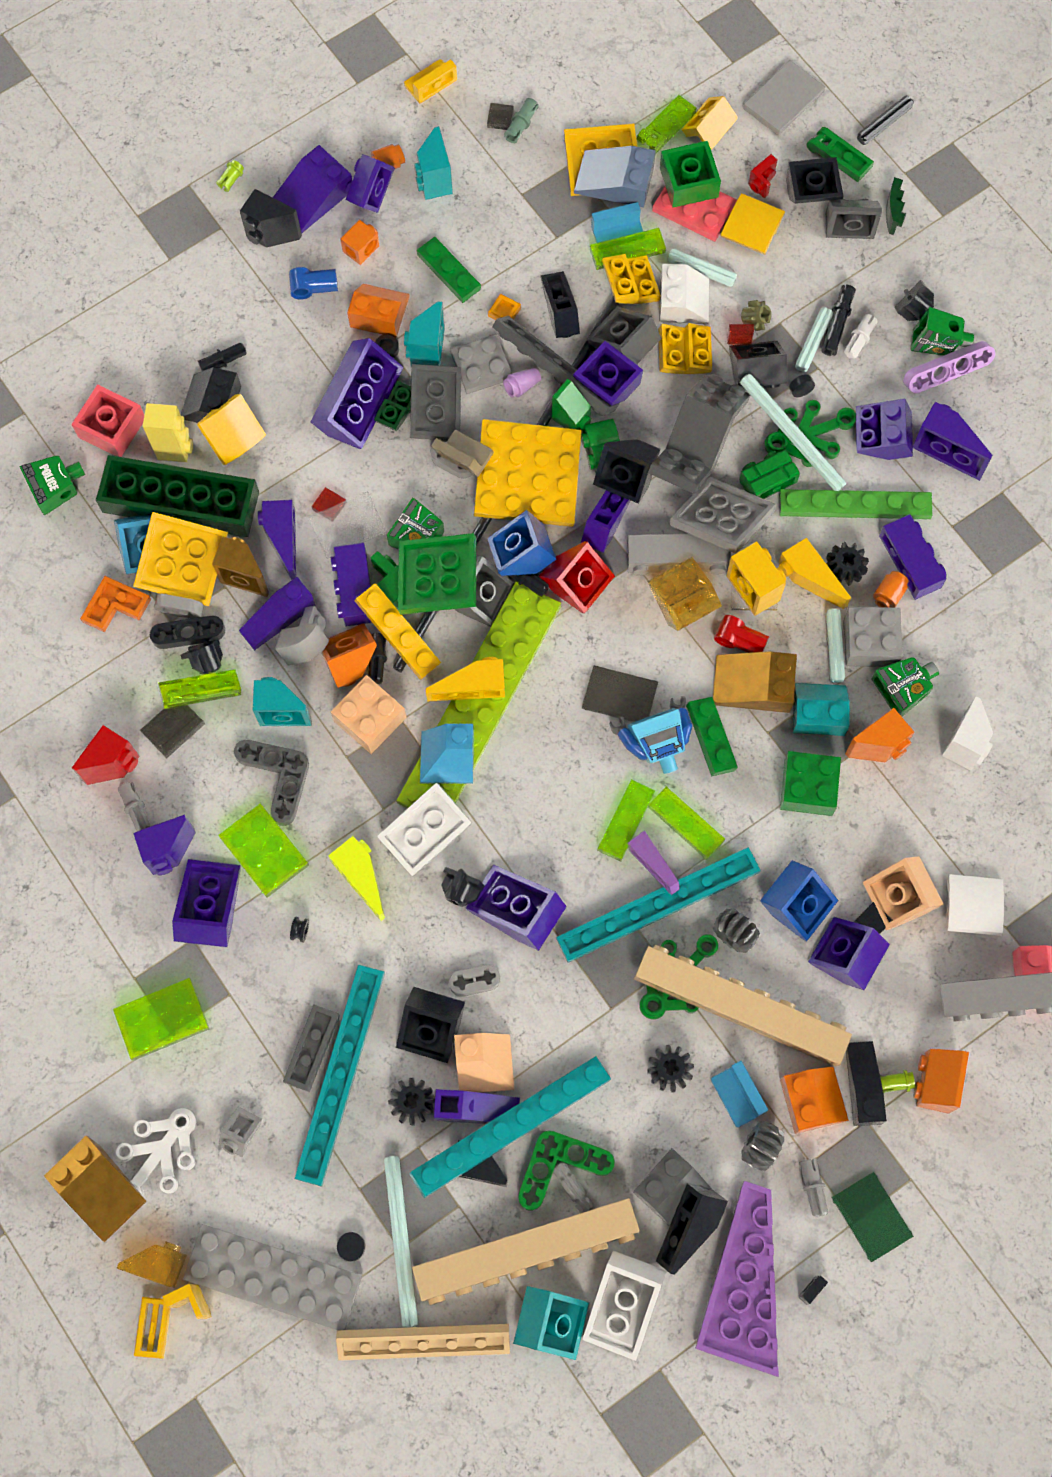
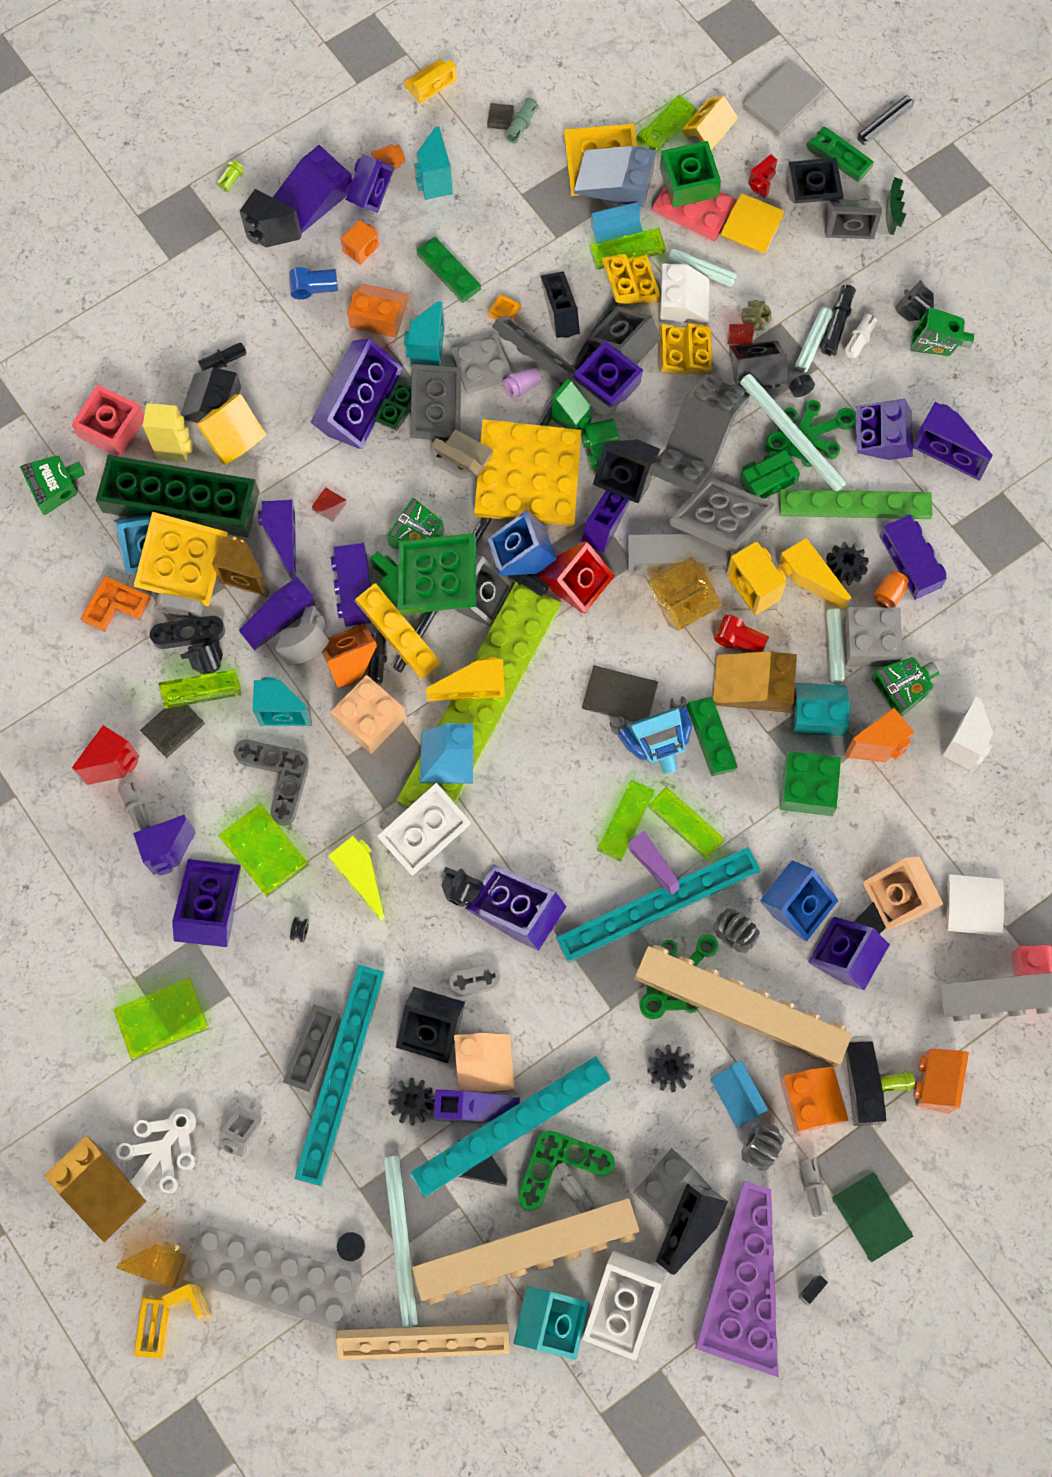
(388, 344): black tile -> none
(949, 367): lavender beam -> none

